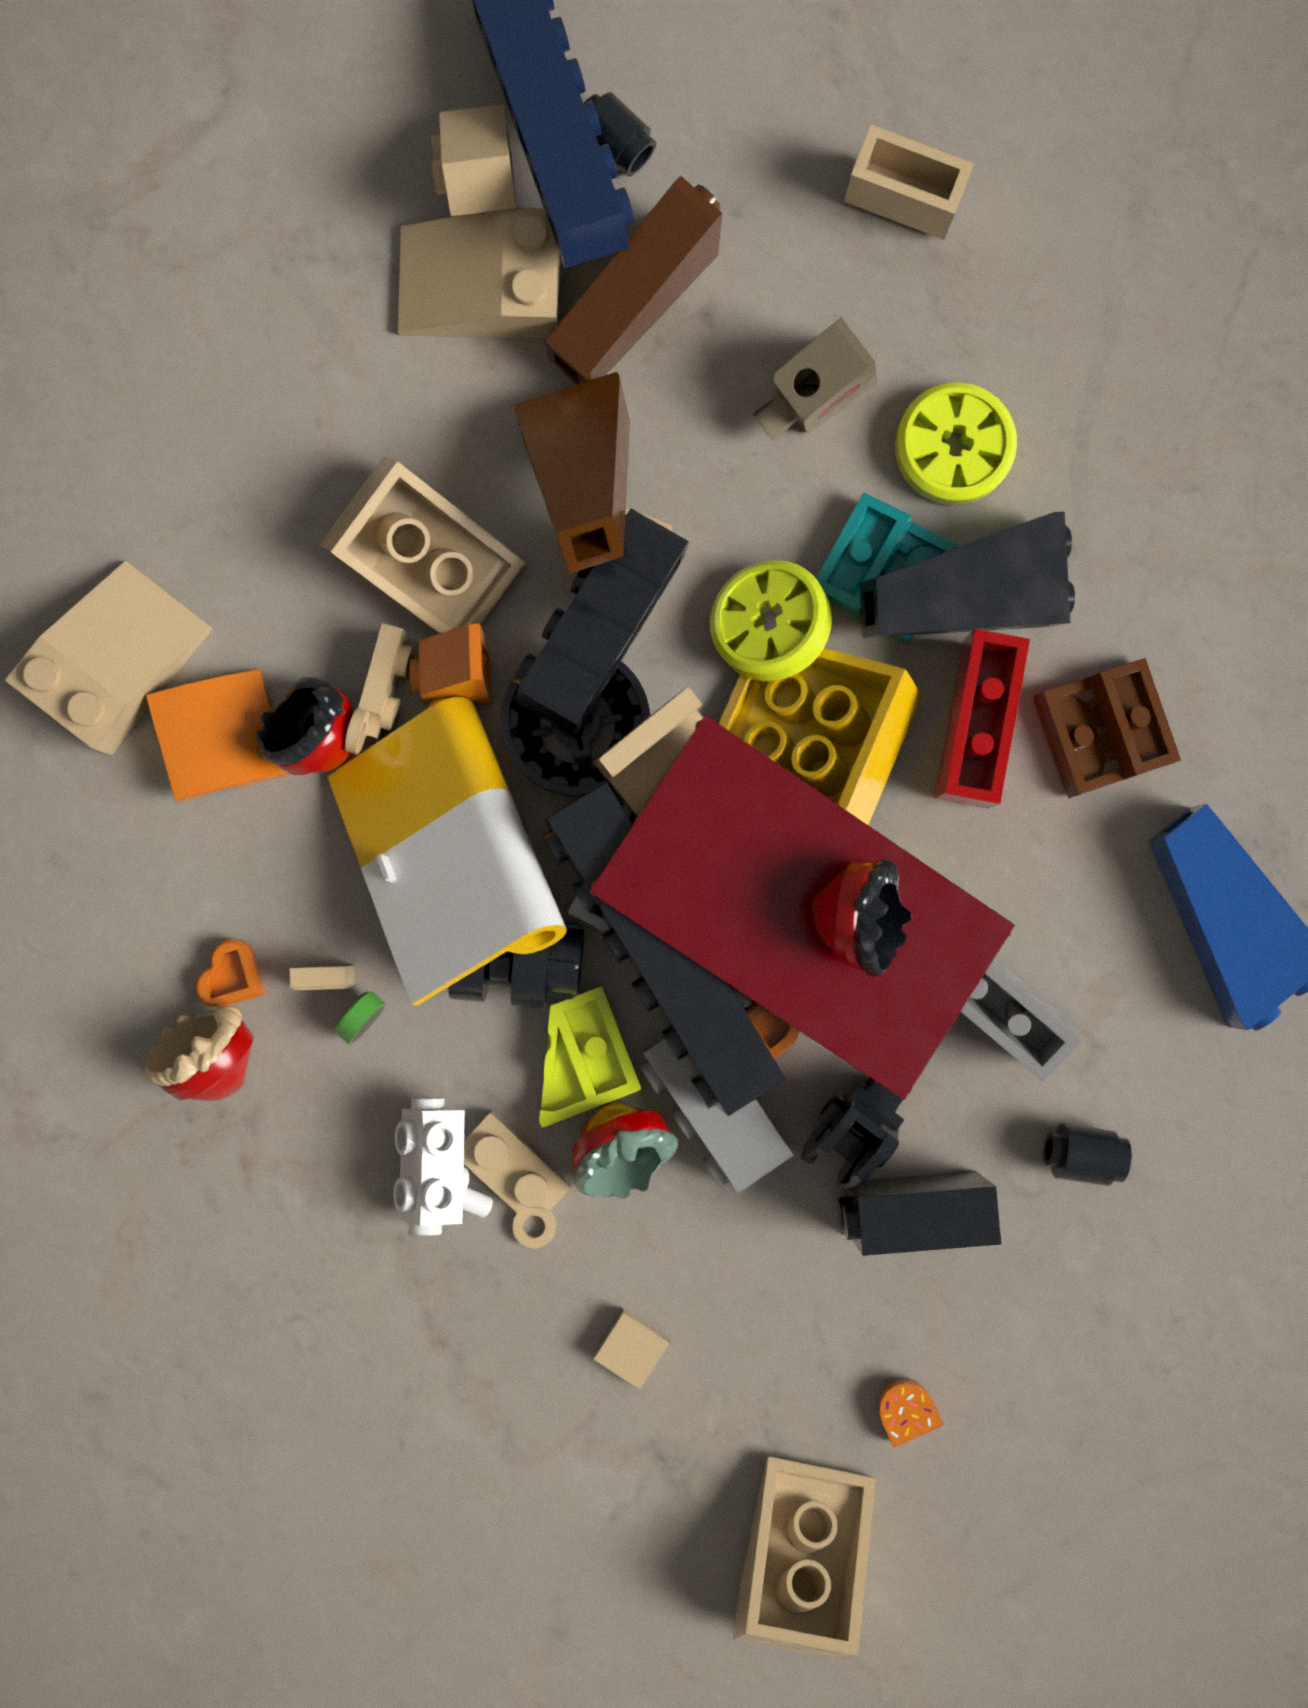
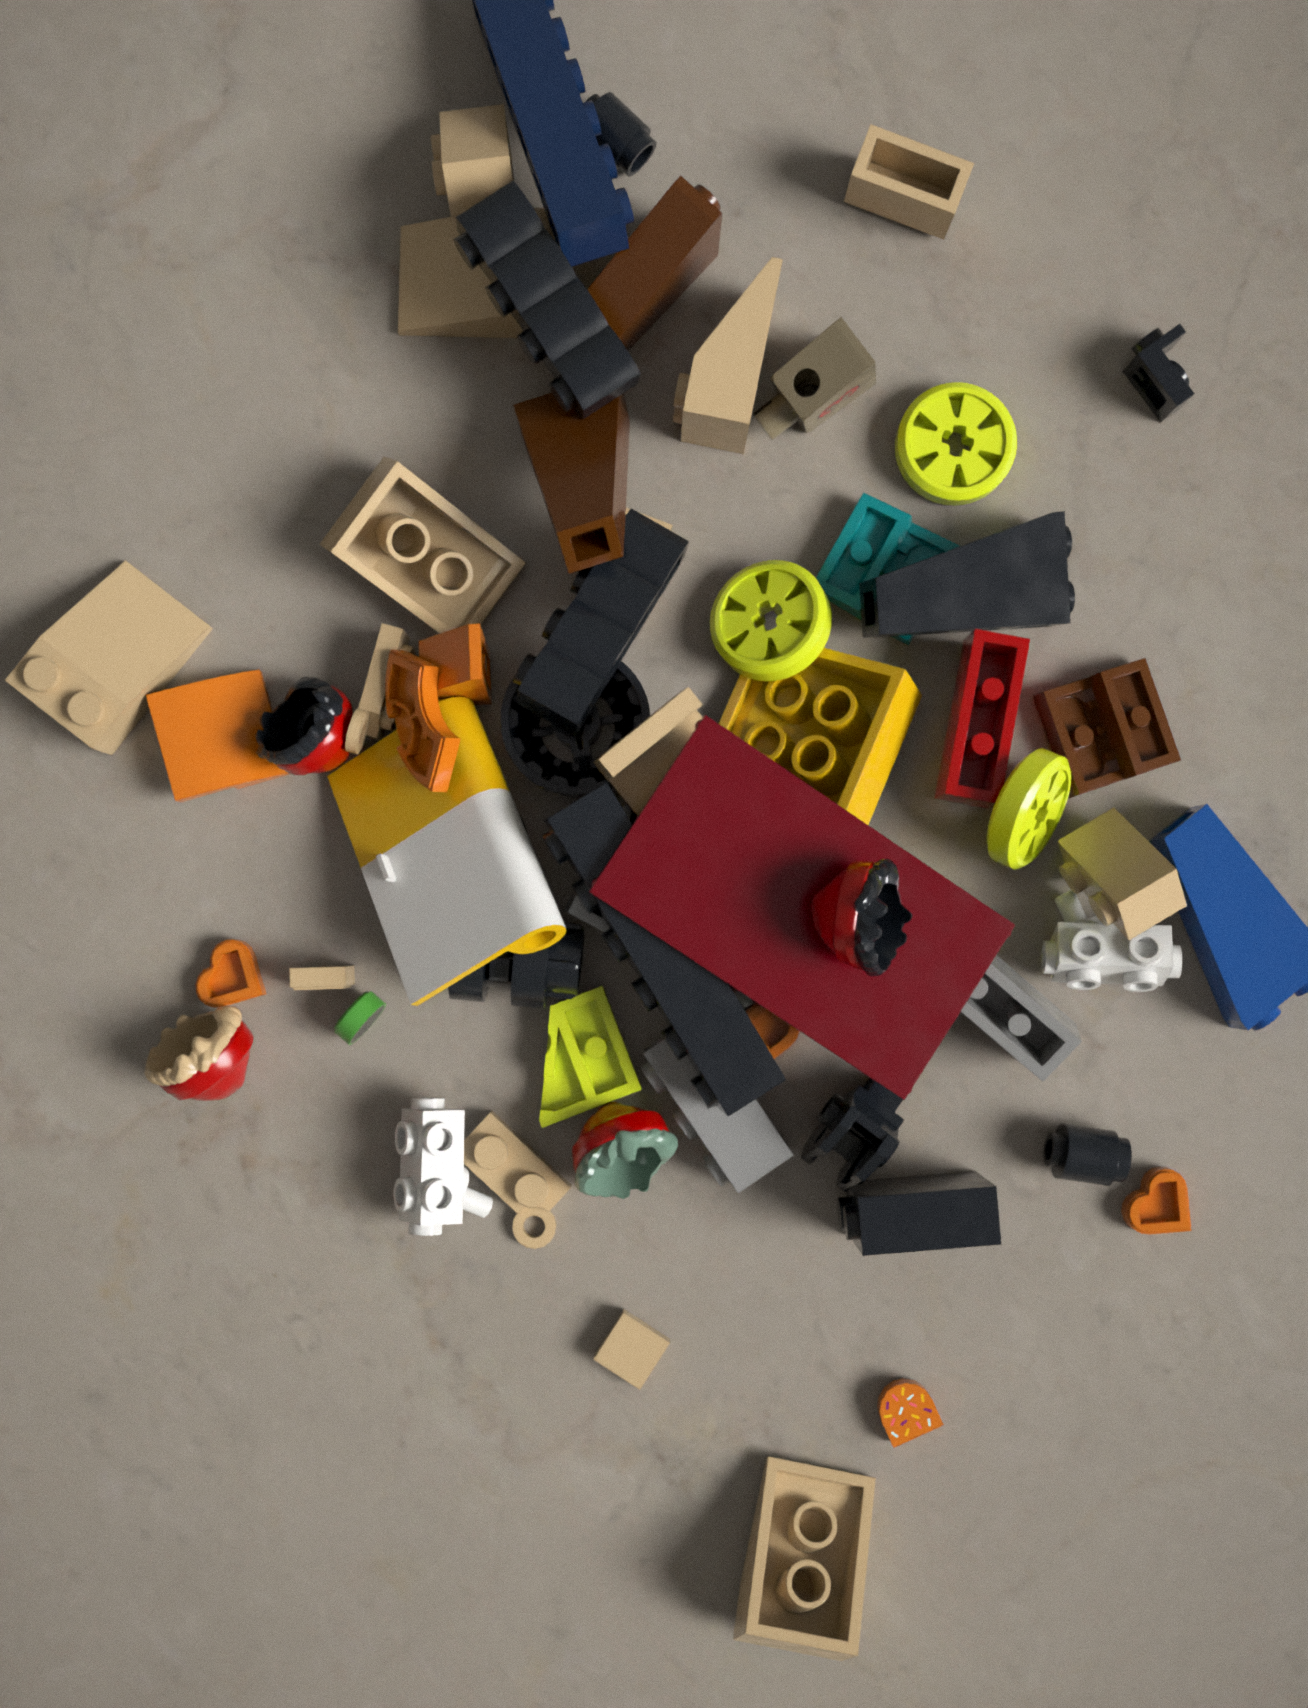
(425, 739): none -> orange tile
(546, 300): none -> black brick
(721, 389): none -> tan slope
(1028, 808): none -> neon yellow wheel
(1094, 954): none -> white brick
(1120, 874): none -> tan piece
(1155, 377): none -> black bracket
(1159, 1204): none -> orange tile

